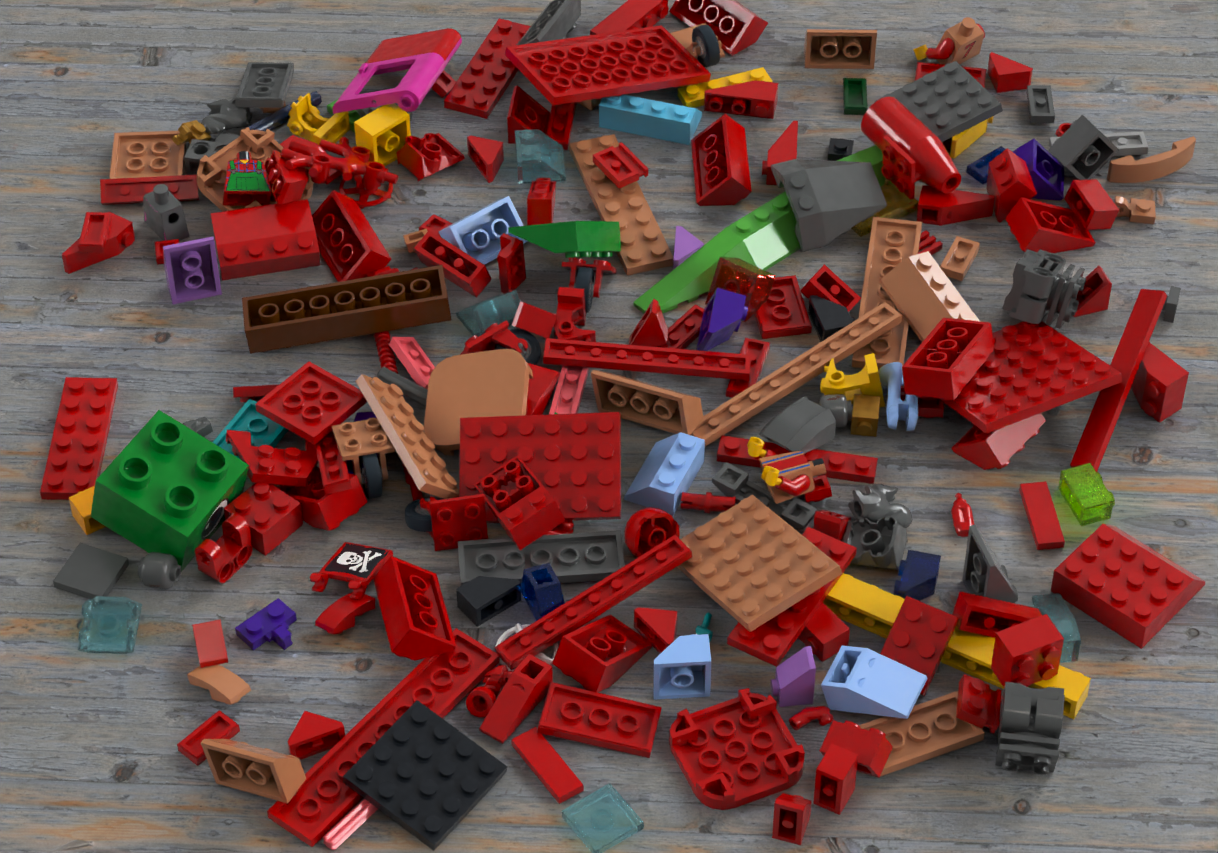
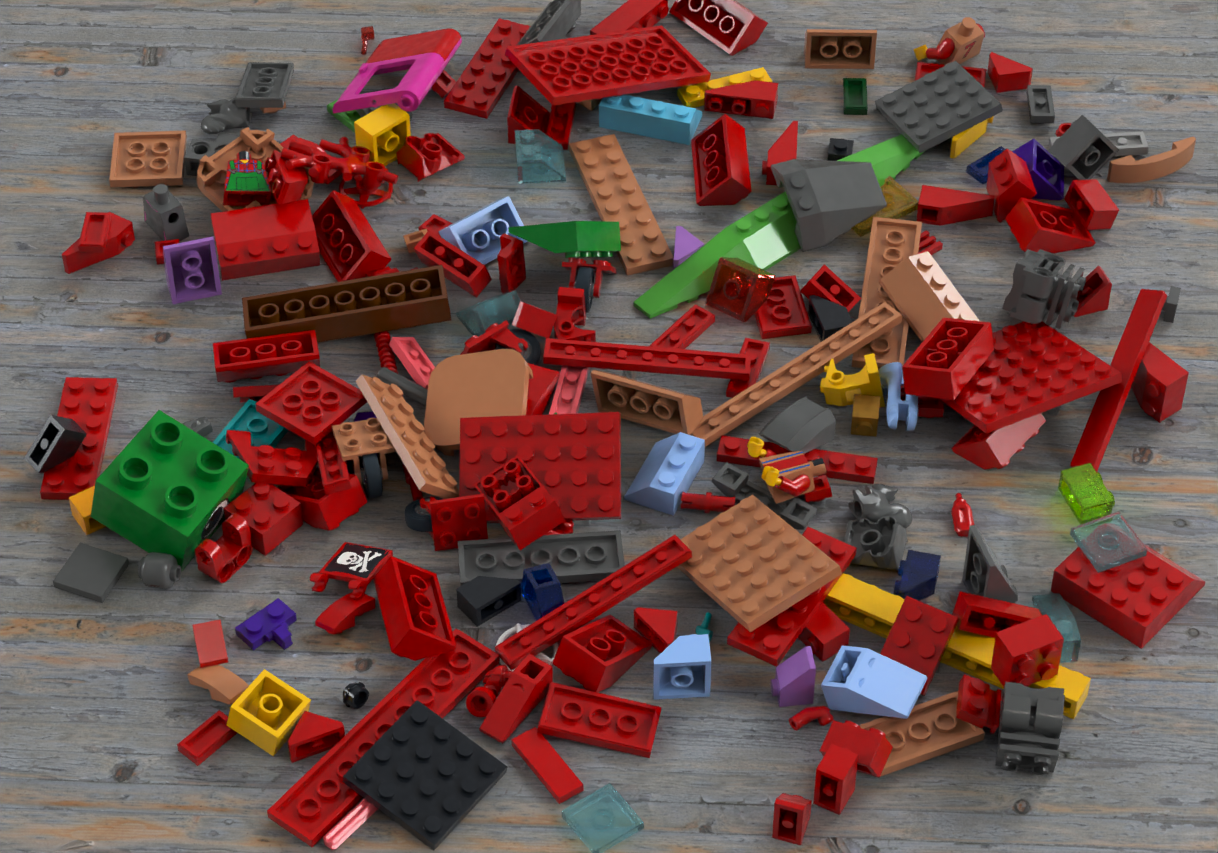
(55, 443): none -> black slope
(109, 625): clear light blue slope -> none
(133, 189): red plate -> none
(190, 131): pearl gold plate -> none
(254, 769): nougat slope -> none
(265, 355): none -> red slope
(267, 712): none -> yellow brick
(281, 116): dark blue axle -> none
(305, 117): yellow tile -> none
(355, 695): none -> black plate
(367, 33): none -> clear red hand
(486, 155): red slope -> none
(541, 201): red slope -> none
(620, 165): red plate -> none
(648, 529): red cylinder -> none
(651, 328): red slope -> none
(701, 43): plate -> none
(721, 318): dark purple slope -> none
(736, 751): red tile -> none
(831, 523): red slope -> none
(839, 407): dark grey head -> none
(908, 148): red piece -> none
(959, 258): nougat plate -> none
(1041, 515): red tile -> none
(1108, 541): none -> clear light blue tile
(1137, 210): nougat plate -> none

